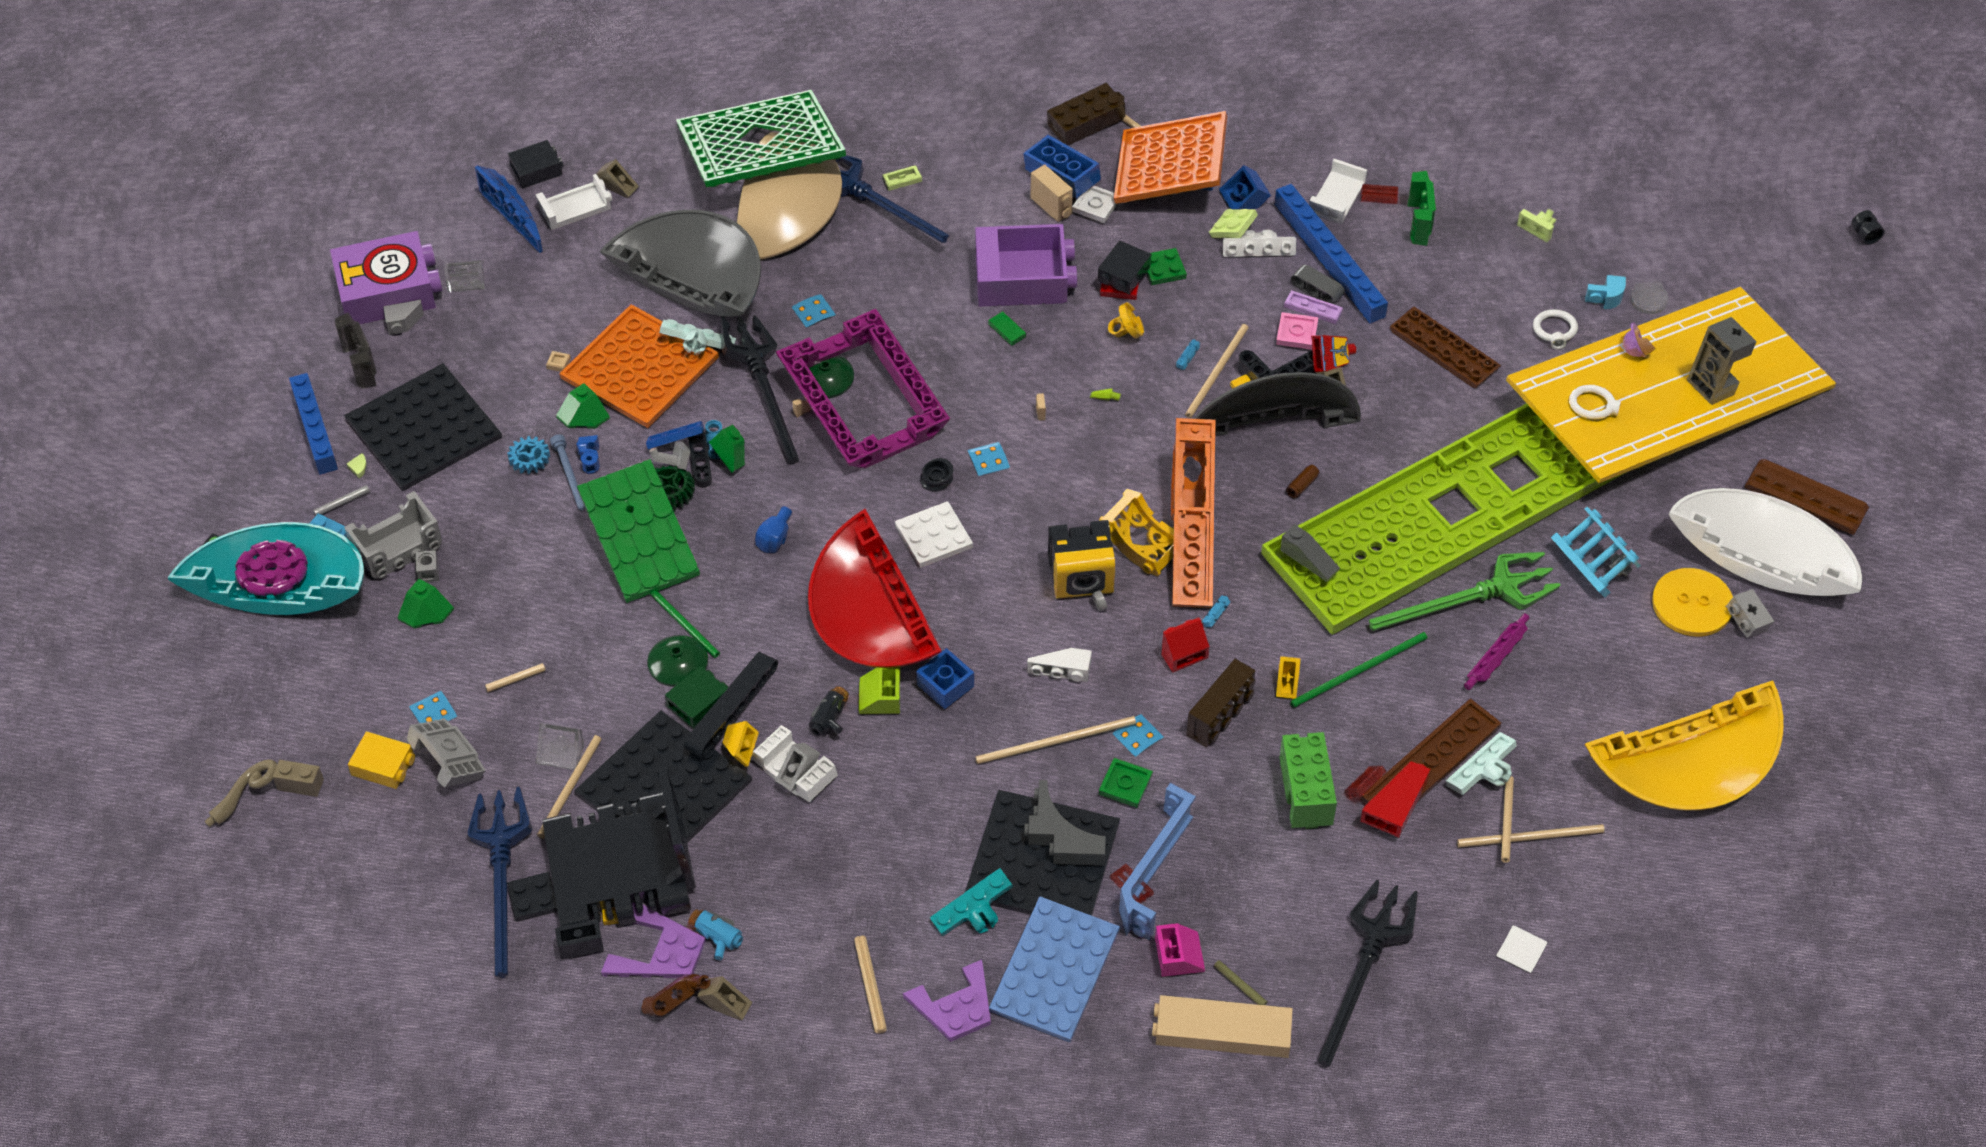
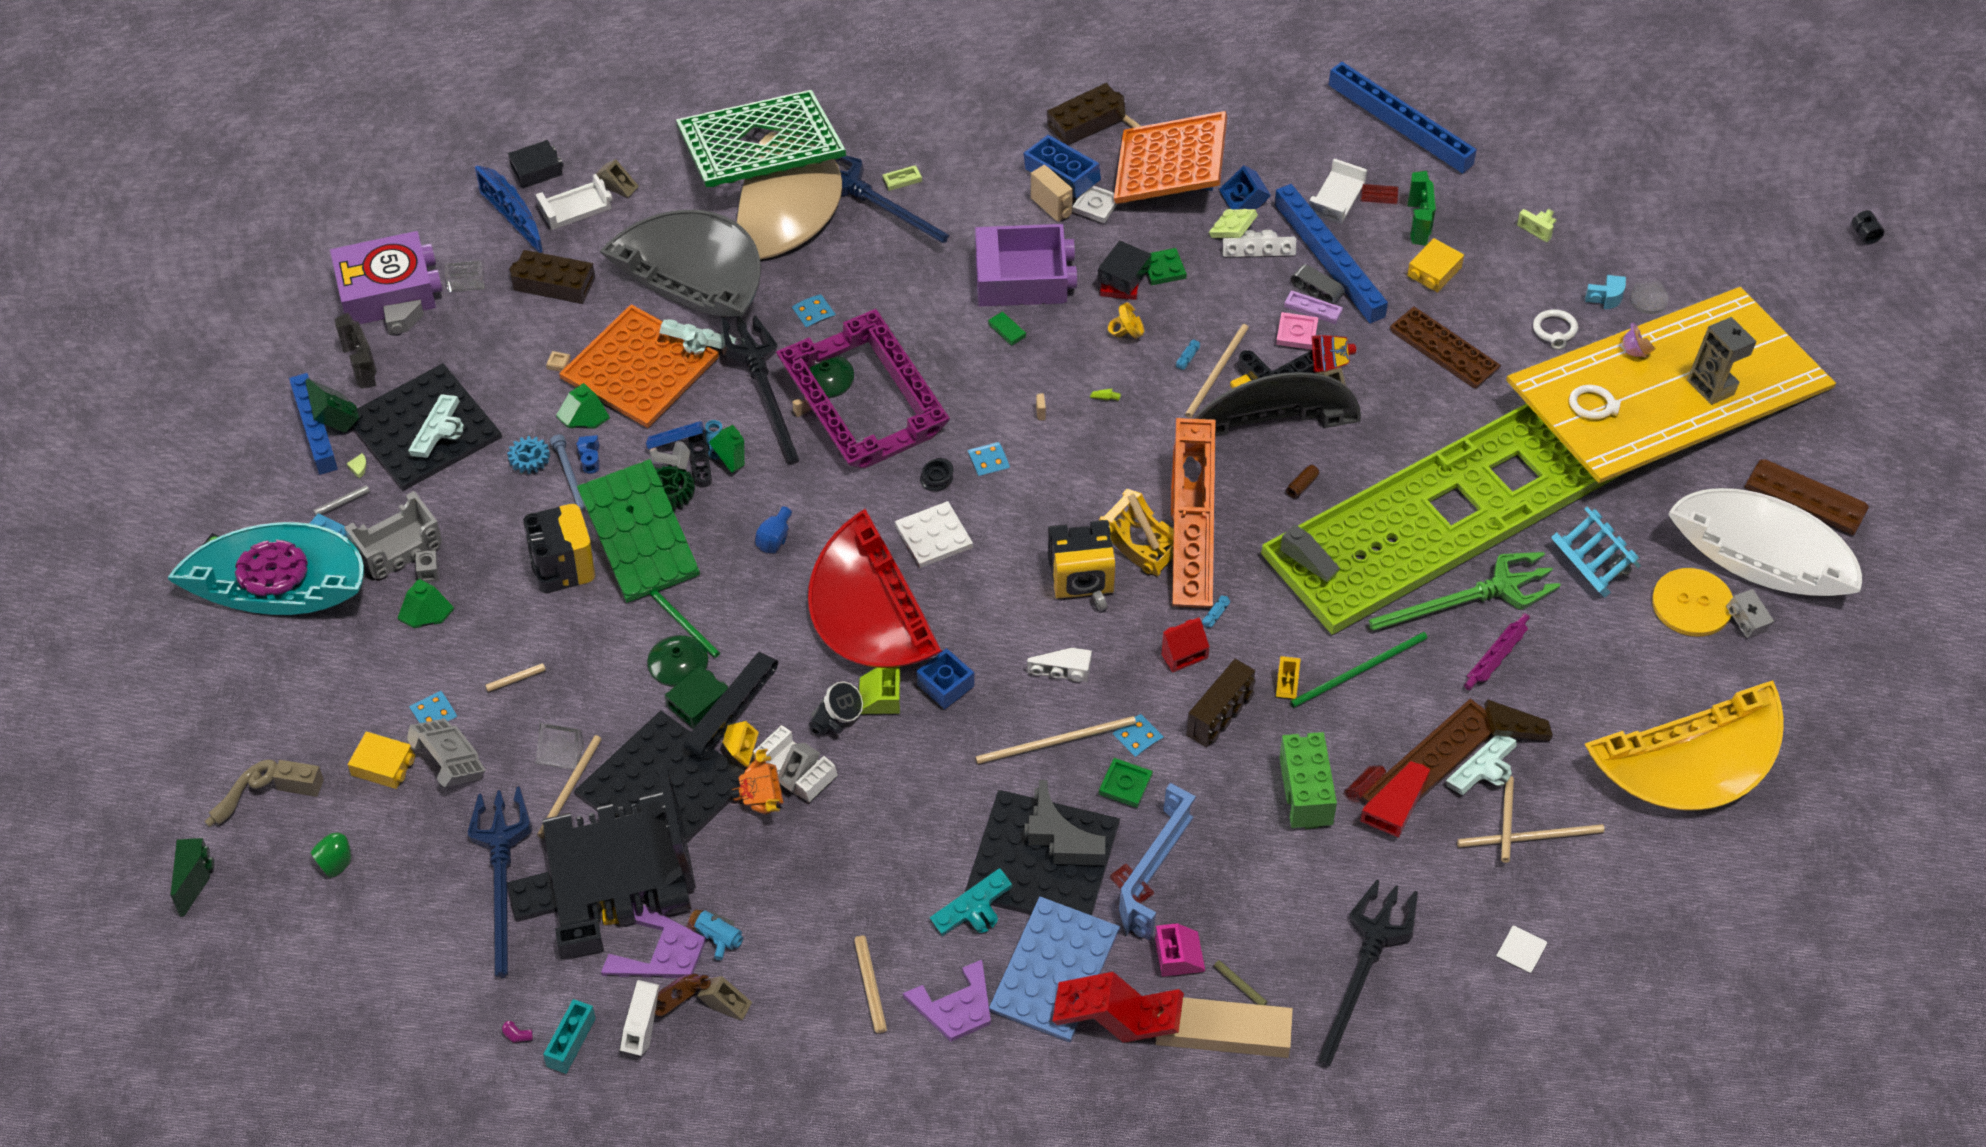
(190, 872): none -> dark green slope
(331, 406): none -> dark green slope
(332, 854): none -> green piece
(437, 426): none -> light aqua plate
(515, 1034): none -> magenta arm
(552, 276): none -> dark brown piece
(559, 548): none -> black piece
(569, 1036): none -> teal brick
(640, 1018): none -> white slope
(760, 785): none -> orange torso
(843, 702): none -> black tile
(1118, 1007): none -> red bracket
(1143, 521): none -> tan bar
(1402, 117): none -> blue brick
(1435, 265): none -> yellow brick
(1516, 723): none -> dark brown wing

